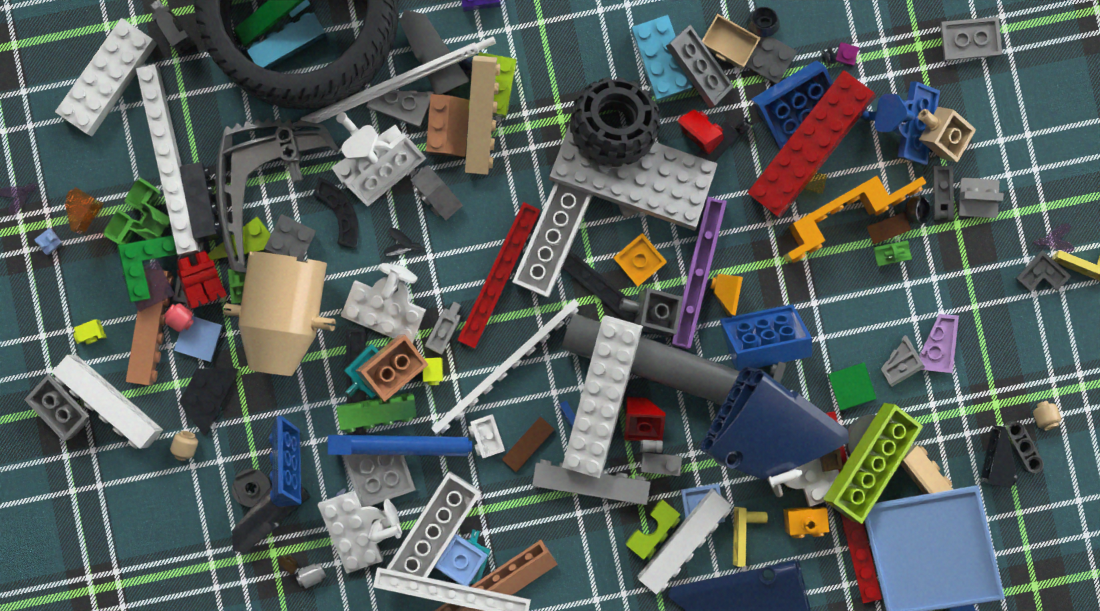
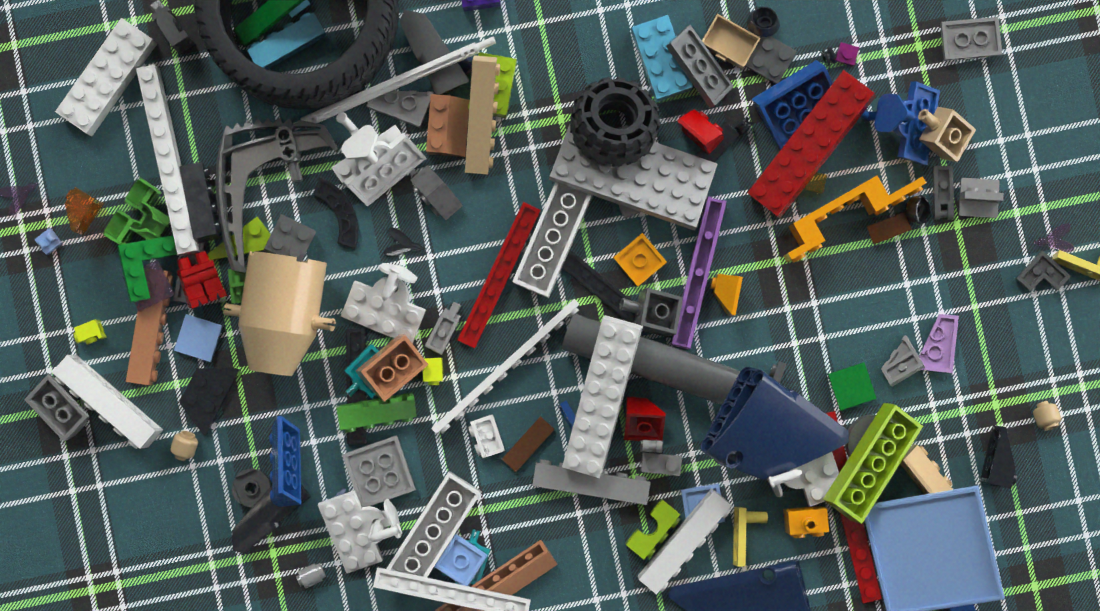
(179, 317): coral head -> none
(288, 563): dark brown plate -> none
(398, 445): blue brick -> none
(766, 337): blue slope -> none
(831, 461): dark brown plate -> none
(892, 253): bright green hips -> none
(1031, 451): dark grey beam -> none

